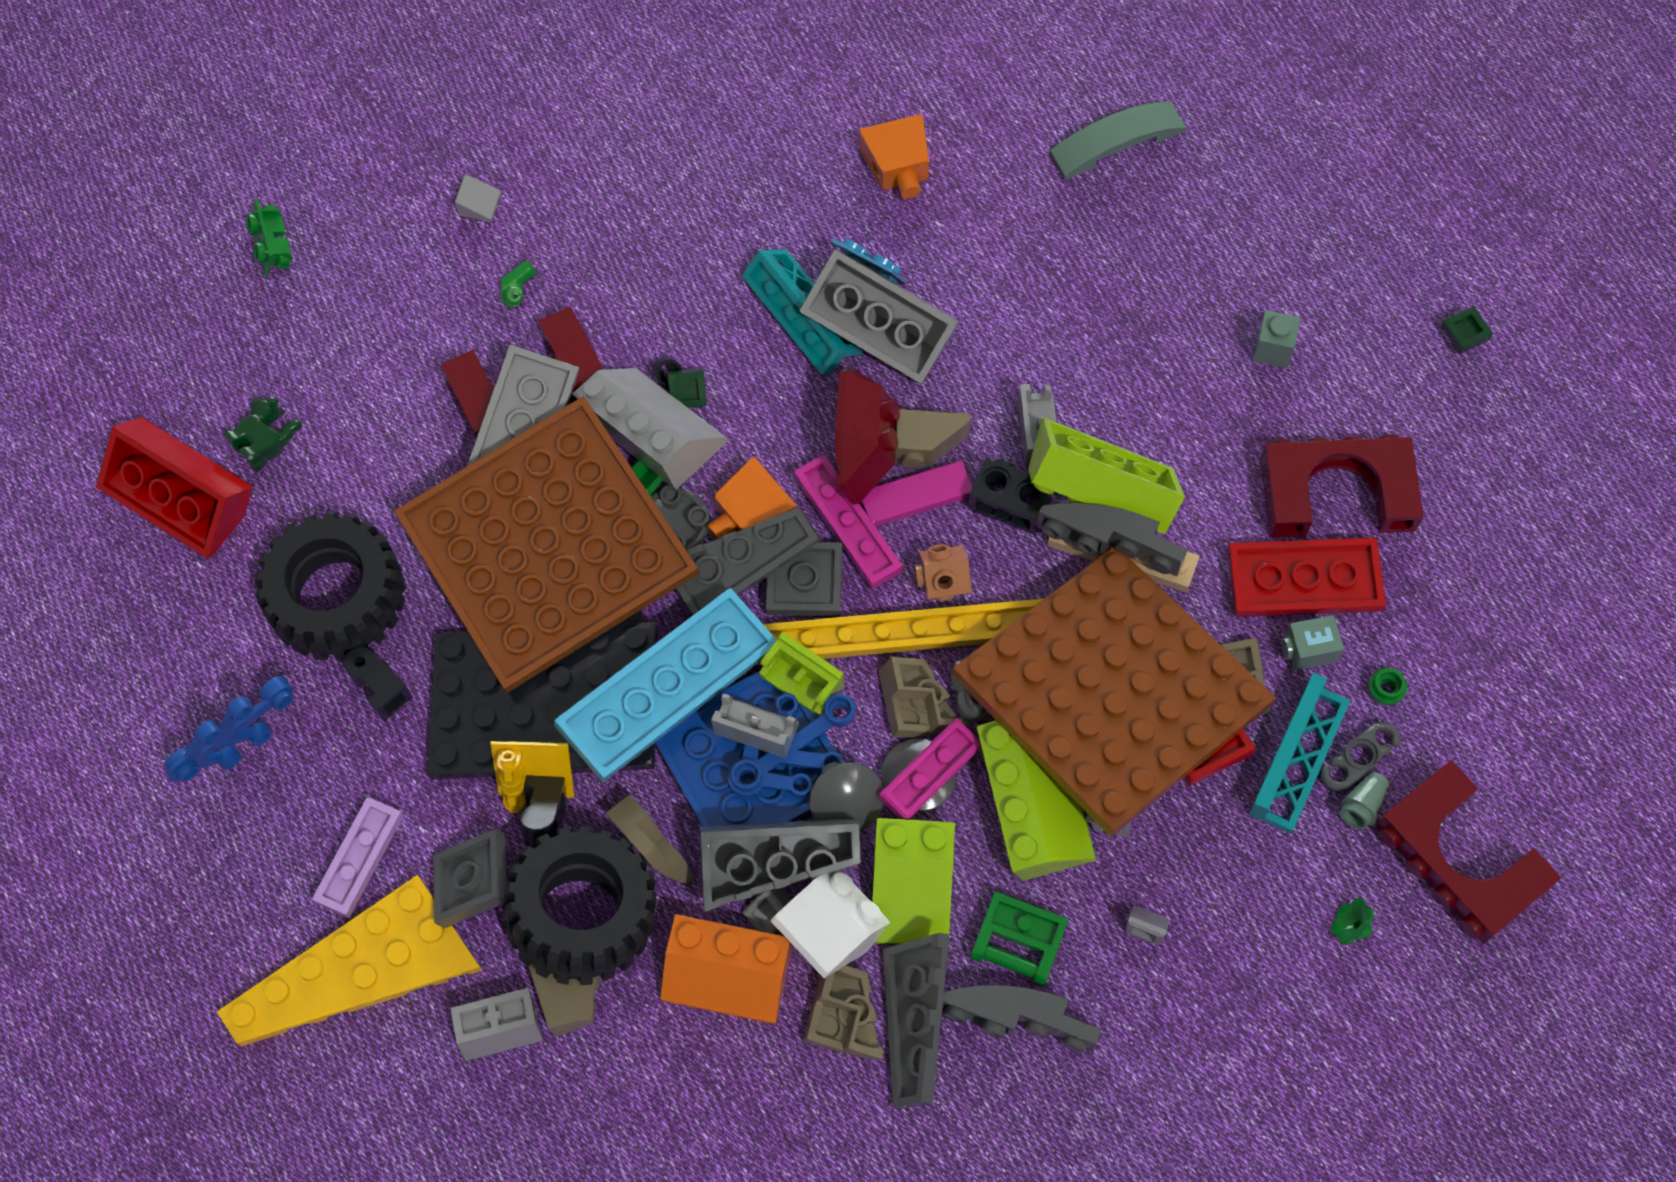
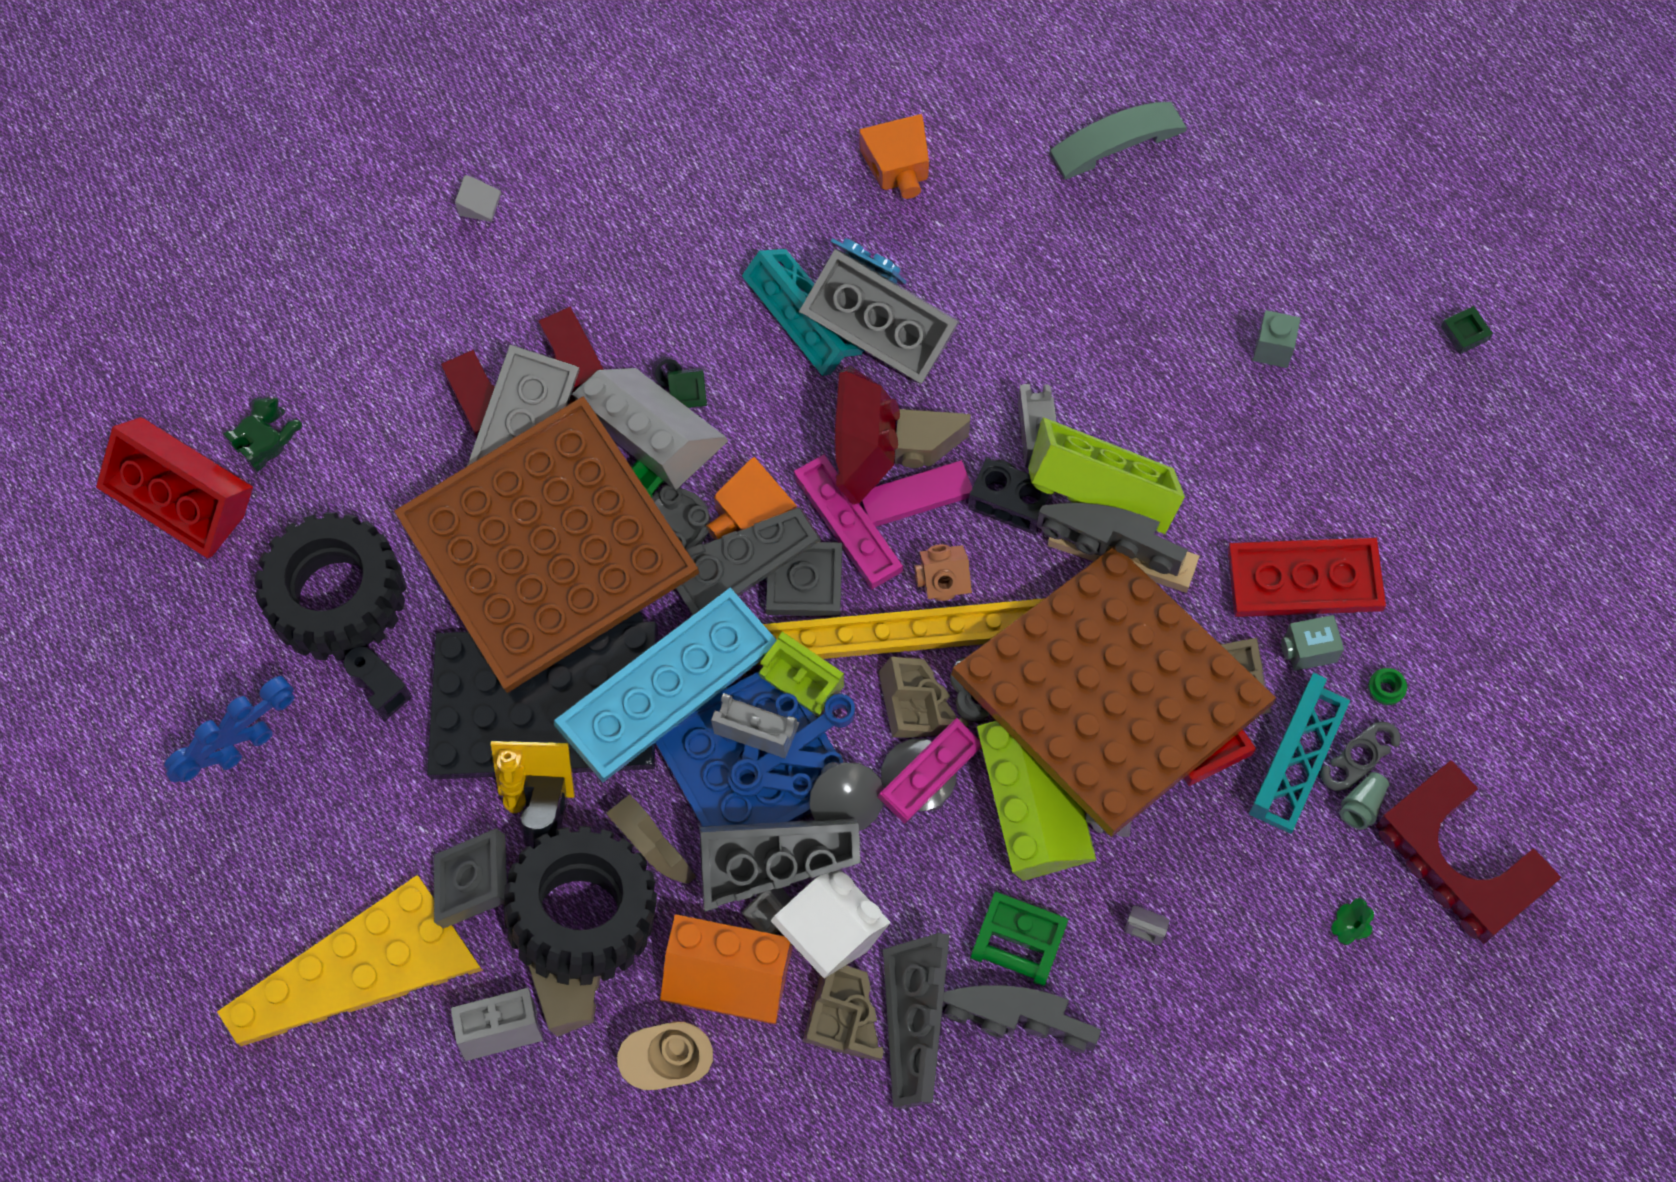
(264, 225): green hinge -> none
(358, 857): lavender plate -> none
(512, 284): green arm -> none
(665, 1056): none -> tan piece
(913, 878): lime slope -> none
(1381, 462): dark red arch -> none

